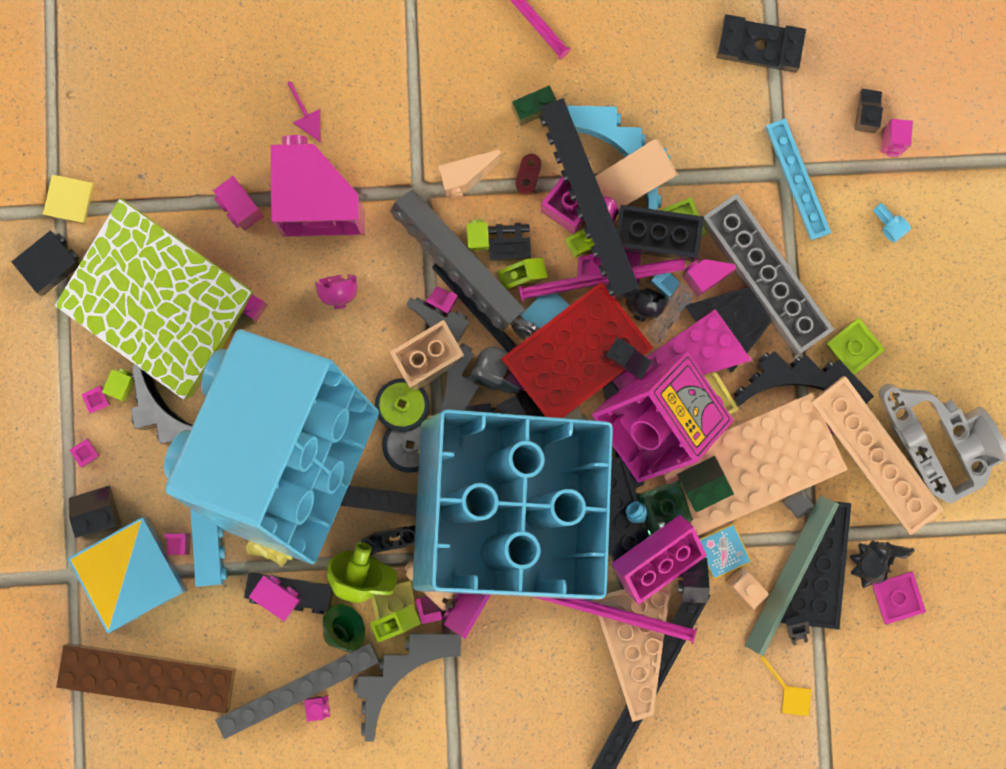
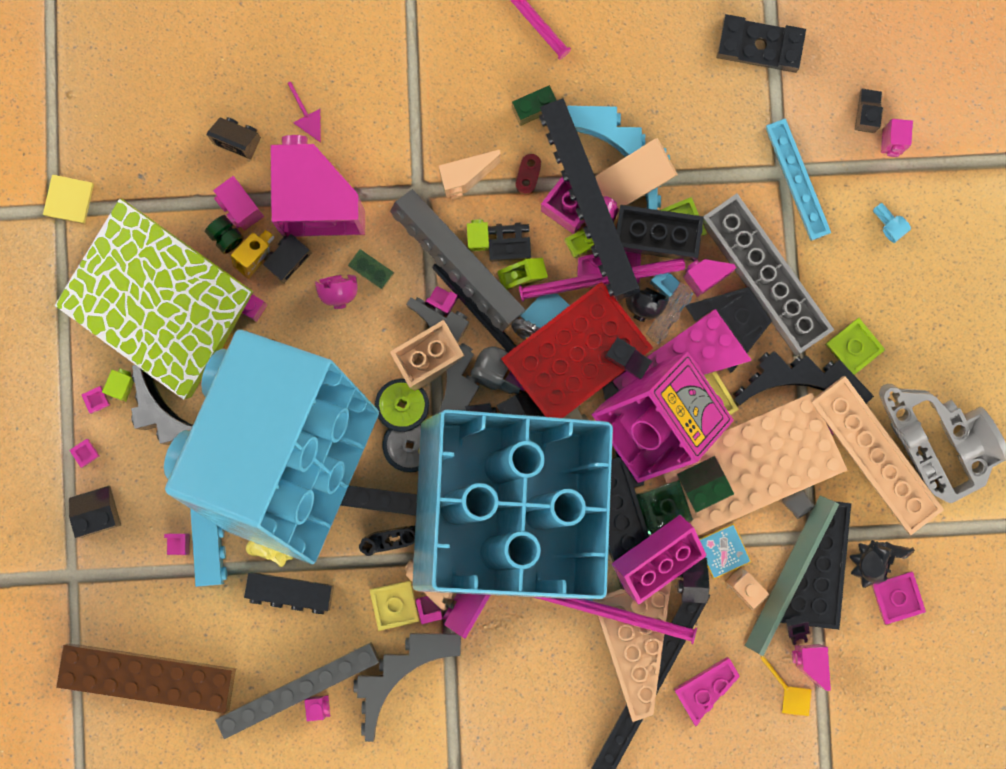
(46, 262): black brick -> none
(127, 574): tile -> none
(222, 232): none -> dark green wheel
(233, 137): none -> black slope
(251, 253): none -> yellow torso
(275, 597): dark pink brick -> none
(286, 258): none -> black brick
(343, 628): dark green hat -> none
(360, 576): lime piece -> none
(371, 269): none -> clear green plate
(395, 623): lime slope -> none
(636, 512): medium azure plate -> none
(706, 688): none -> dark pink wing
(814, 663): none -> dark pink slope

